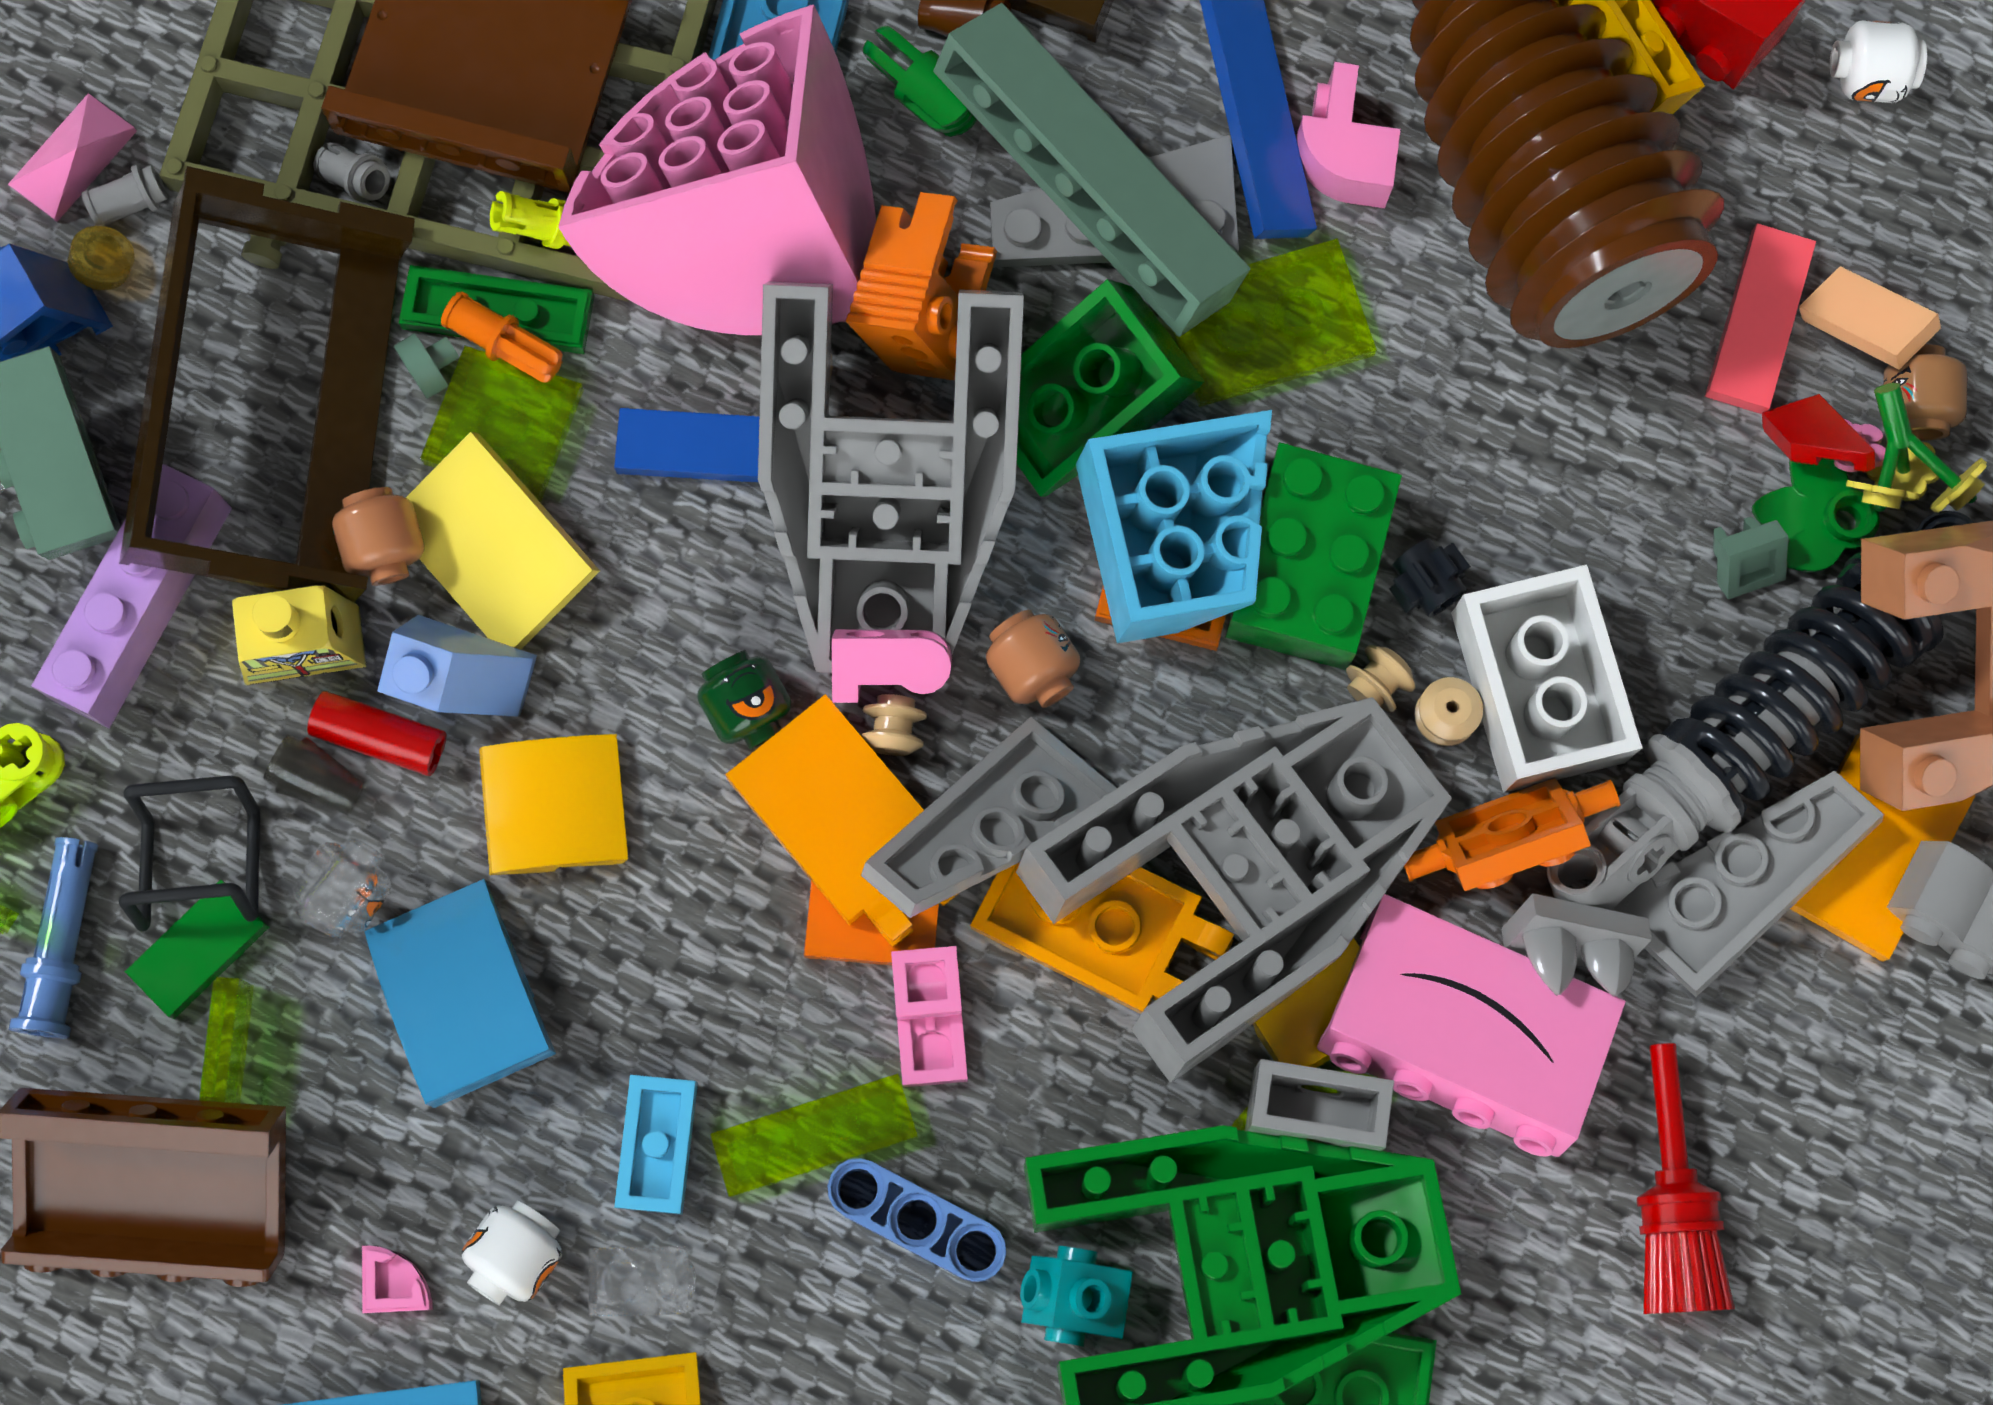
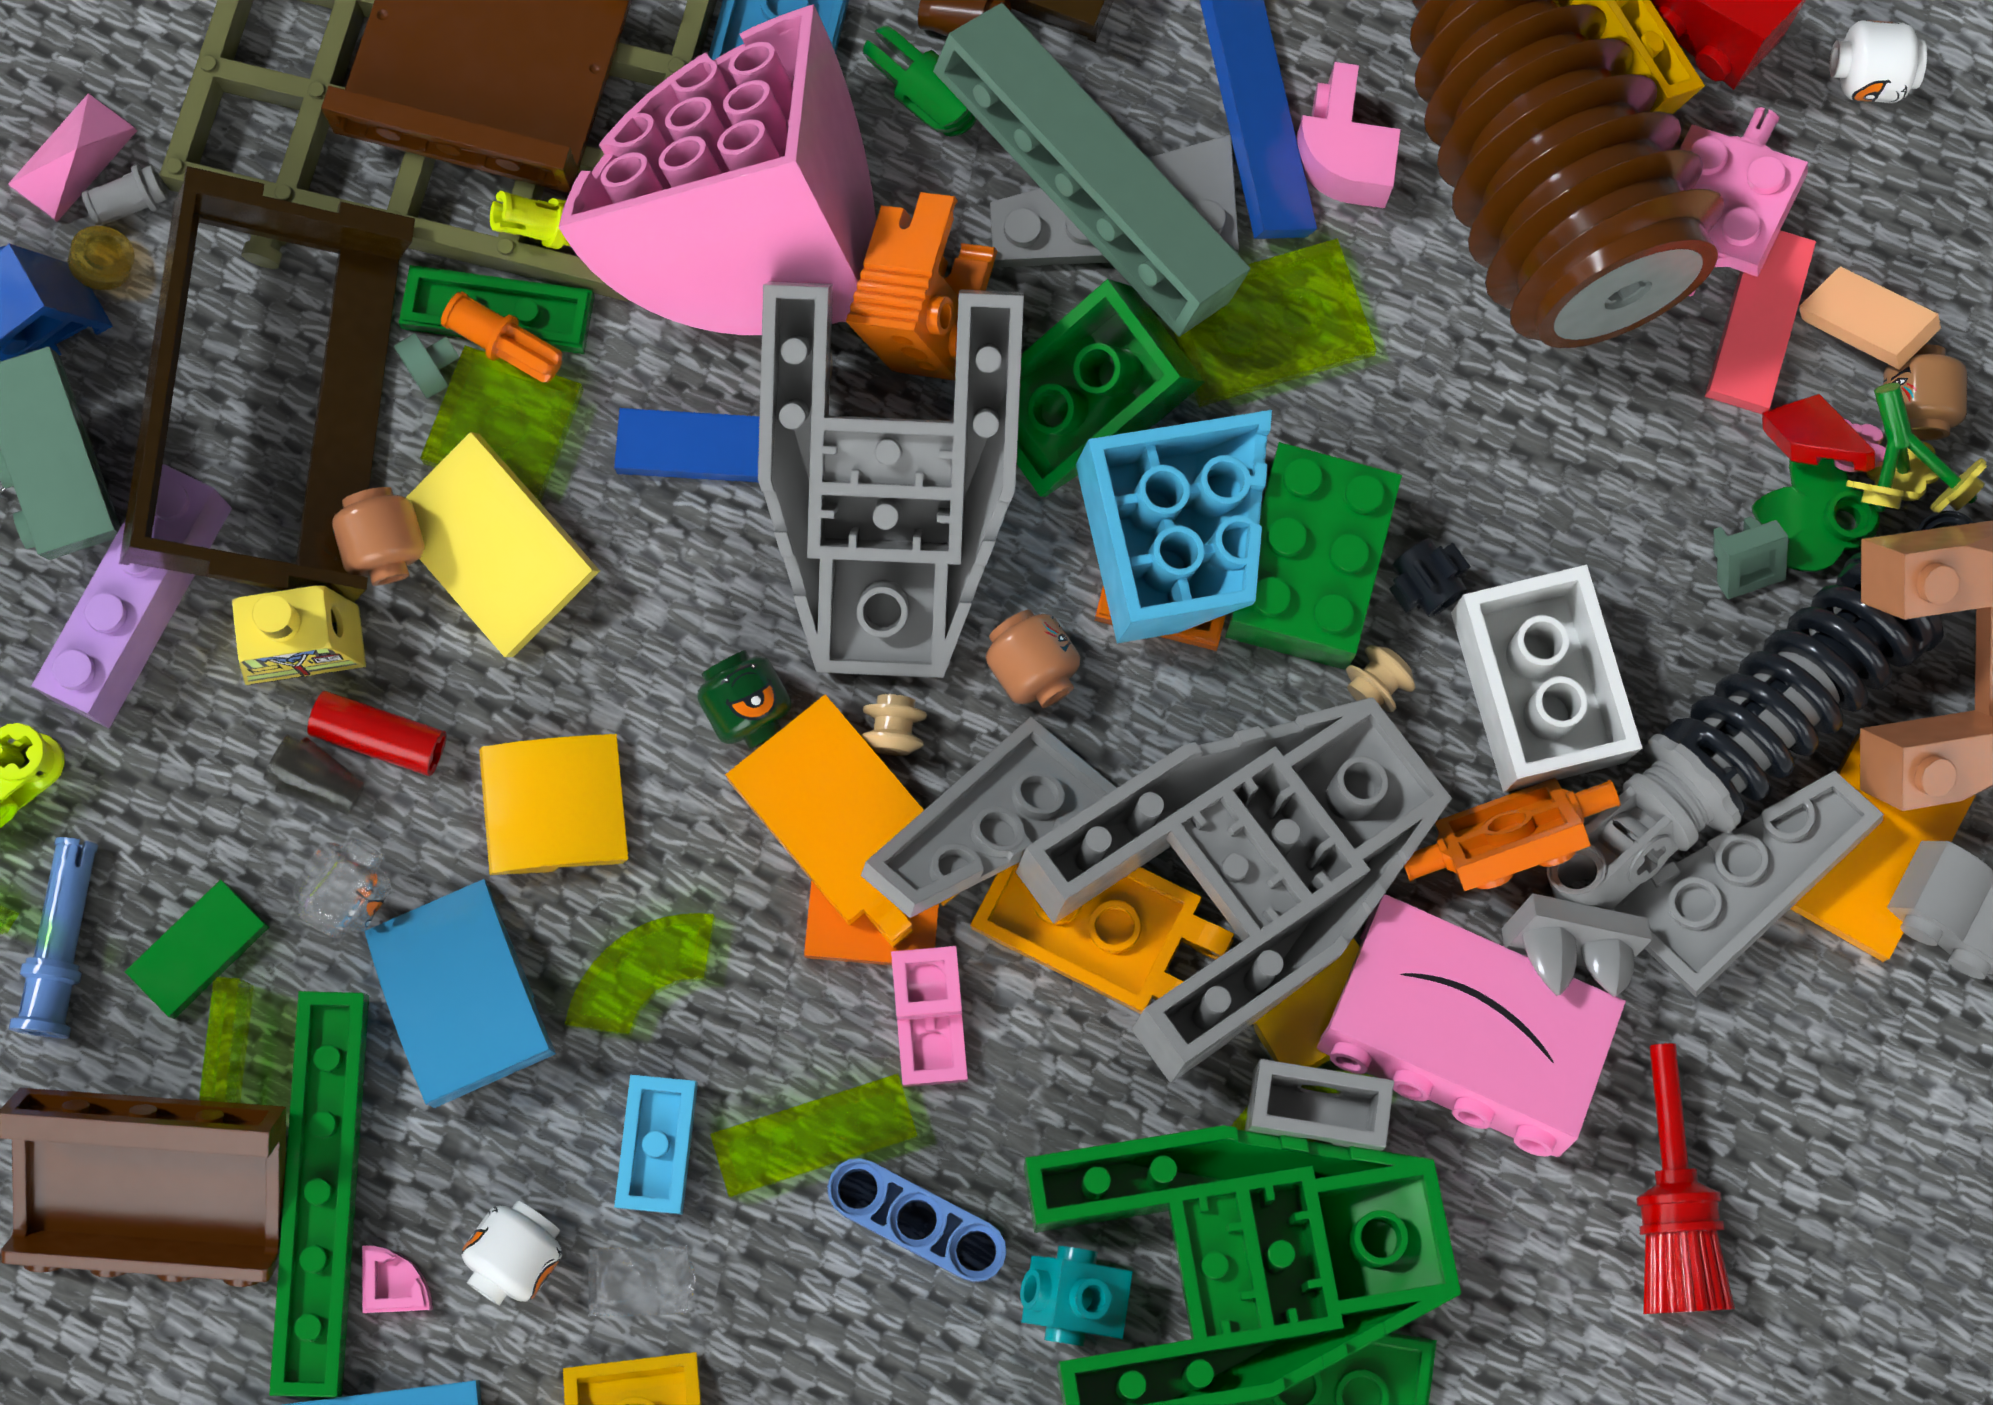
(246, 903): black piece -> none
(319, 1195): none -> green plate
(361, 175): light grey pin -> none
(455, 670): medium blue slope -> none
(638, 968): none -> clear neon green tile
(887, 657): bright pink leg -> none
(1448, 711): tan wheel -> none
(1755, 188): none -> bright pink plate

